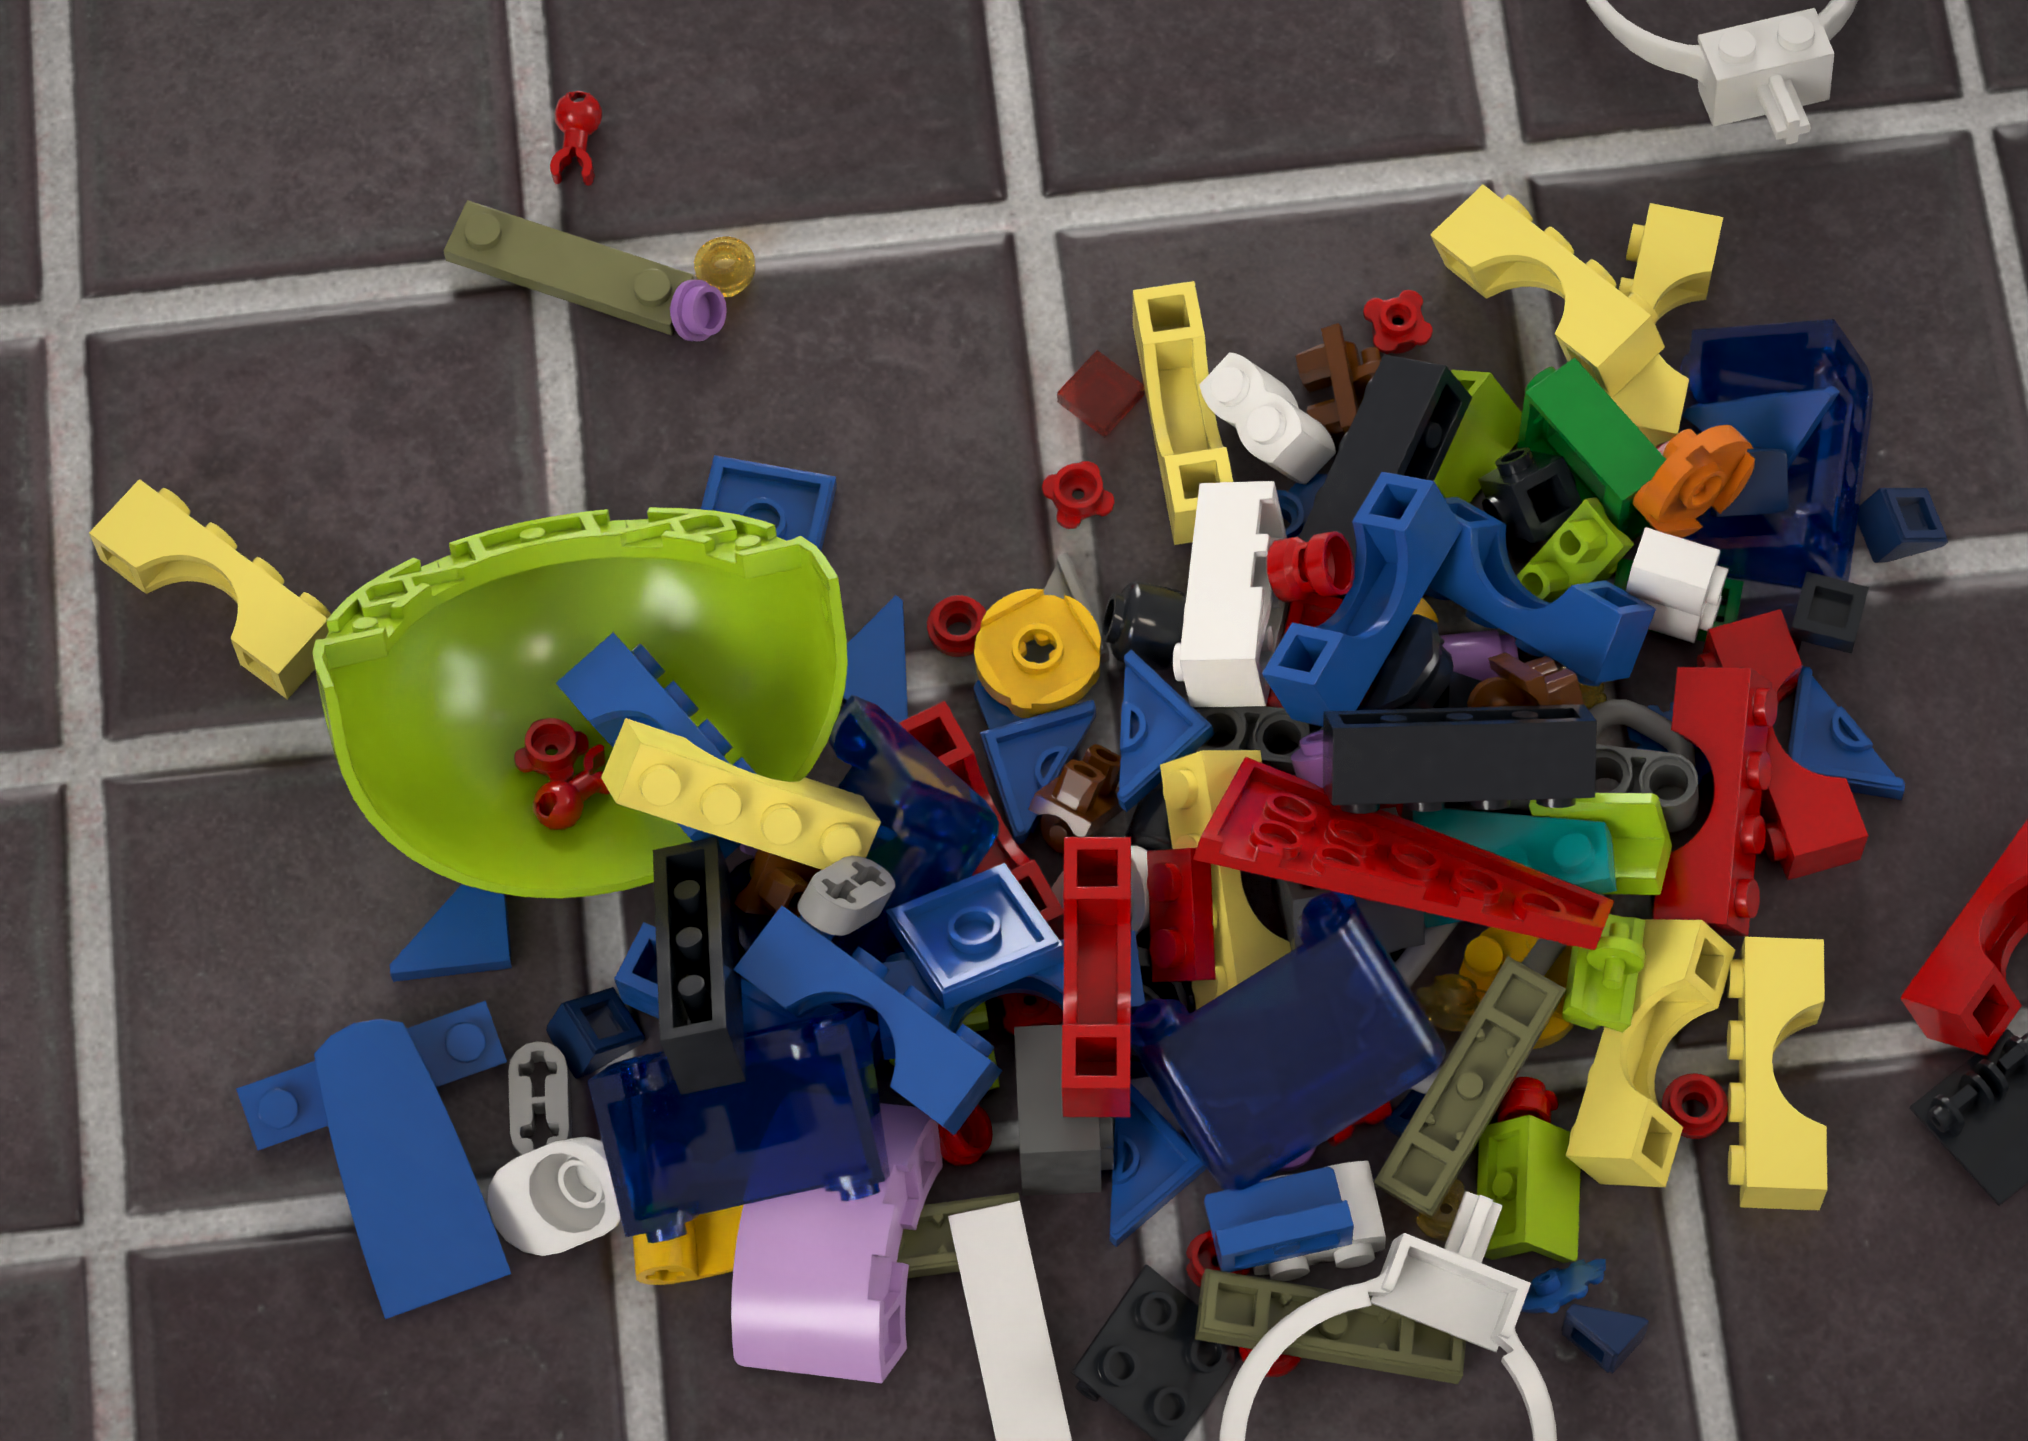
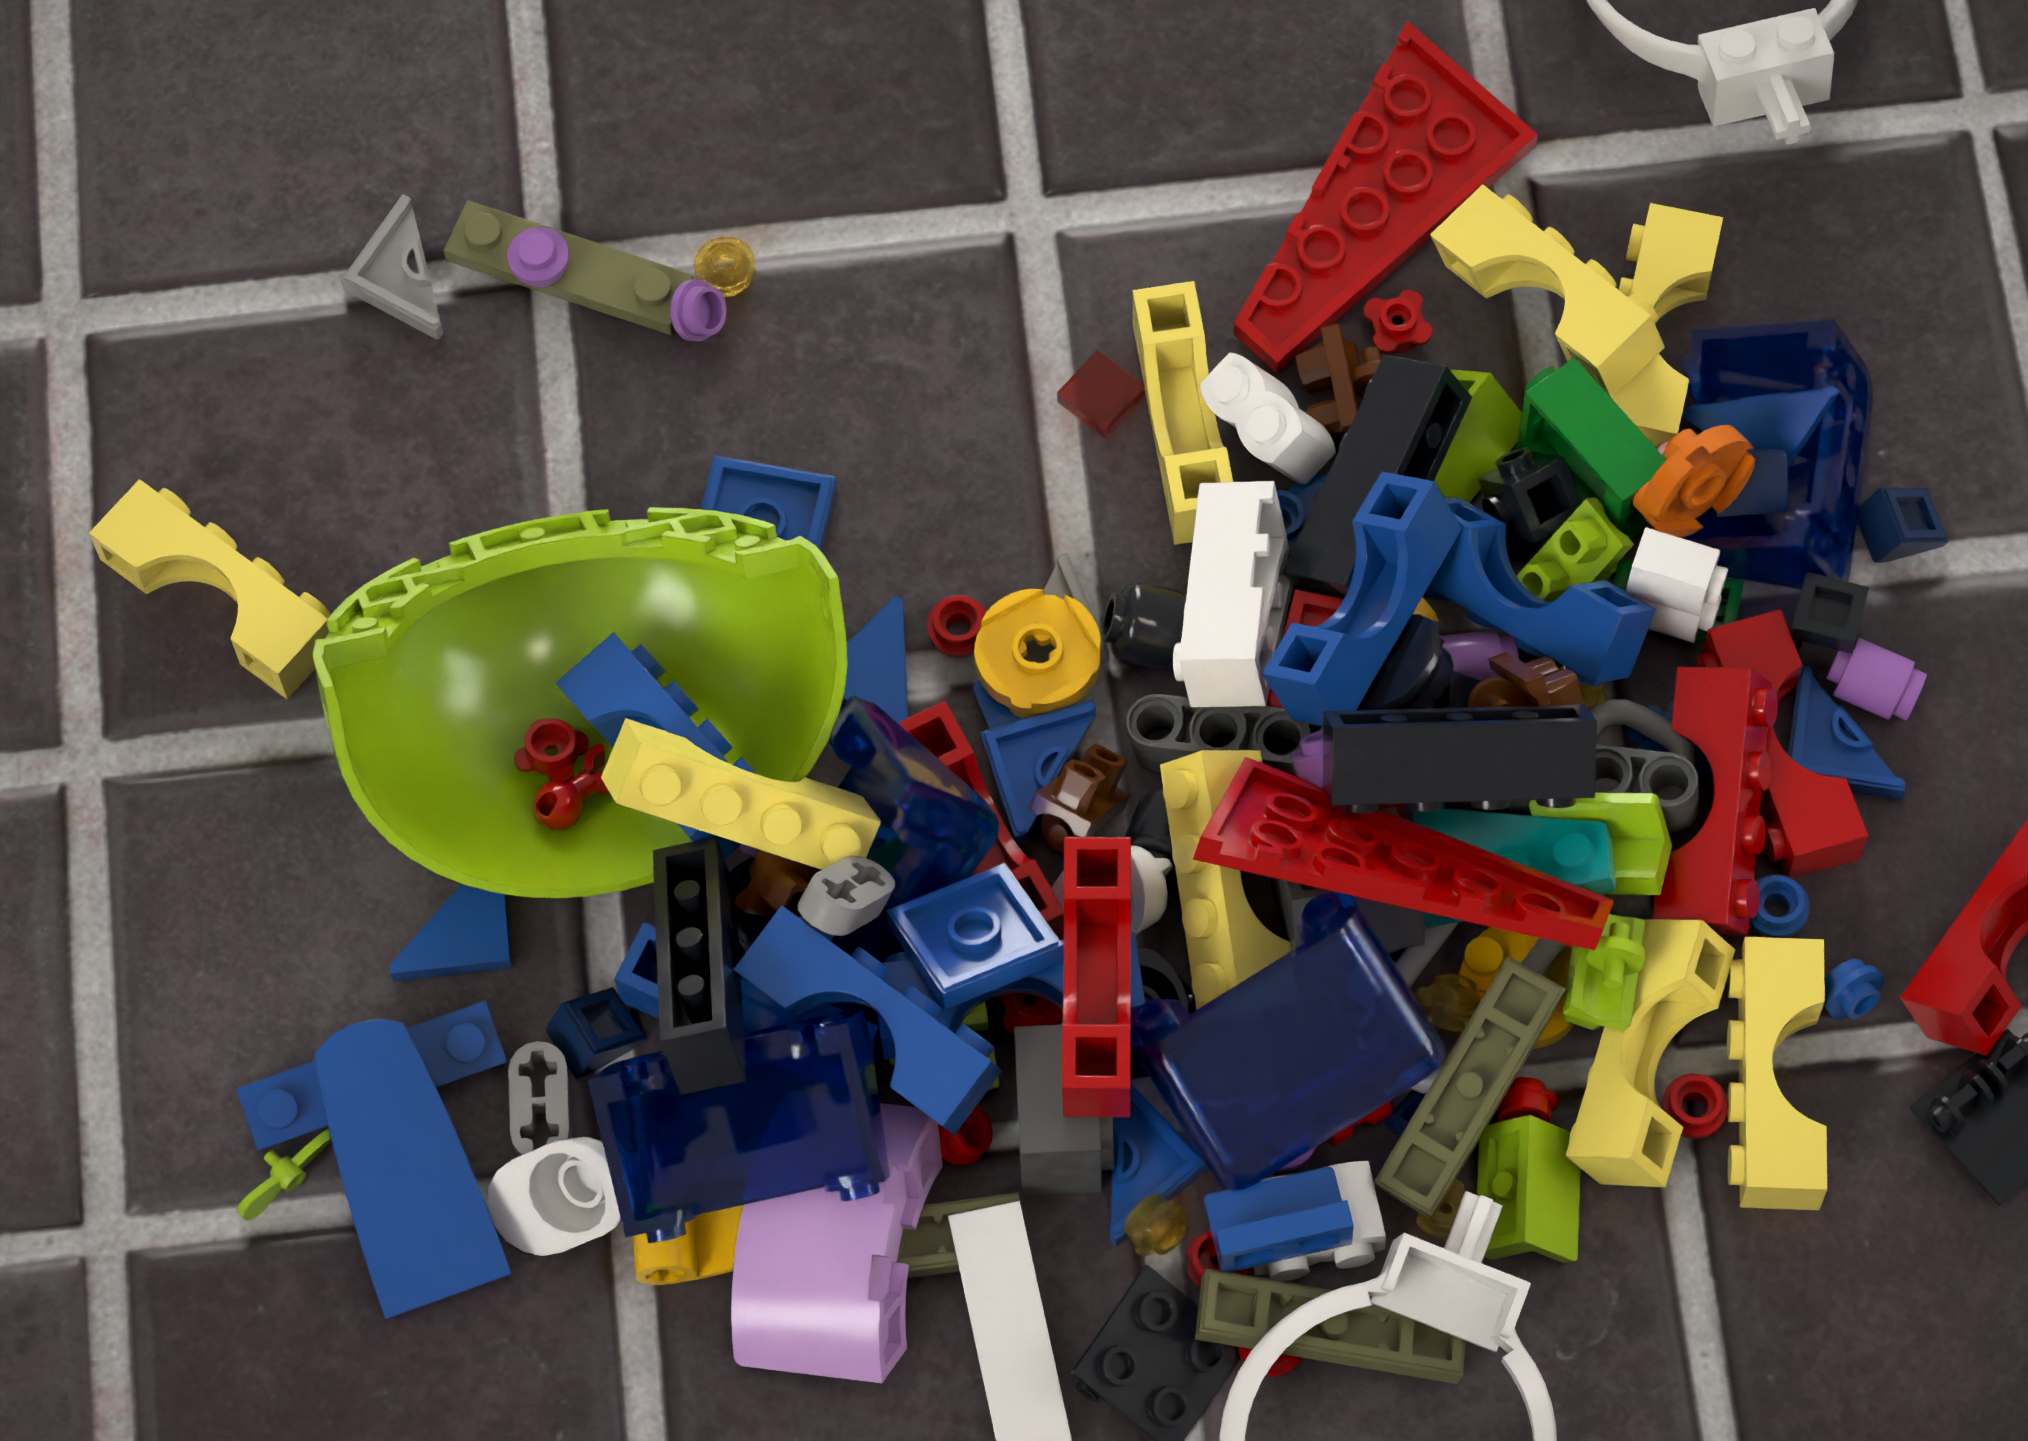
(285, 1174): none -> lime piece
(394, 272): none -> light grey tile
(538, 256): none -> medium lavender plate
(577, 123): red arm -> none
(1077, 477): red plate -> none
(1154, 730): blue tile -> none
(1155, 1225): none -> clear yellow plate
(1180, 916): red plate -> none
(1316, 566): red wheel -> none
(1391, 180): none -> red wing
(1559, 1287): blue piece -> none
(1604, 1334): dark blue slope -> none
(1792, 896): none -> blue plate
(1852, 989): none -> blue plate
(1876, 680): none -> medium lavender brick

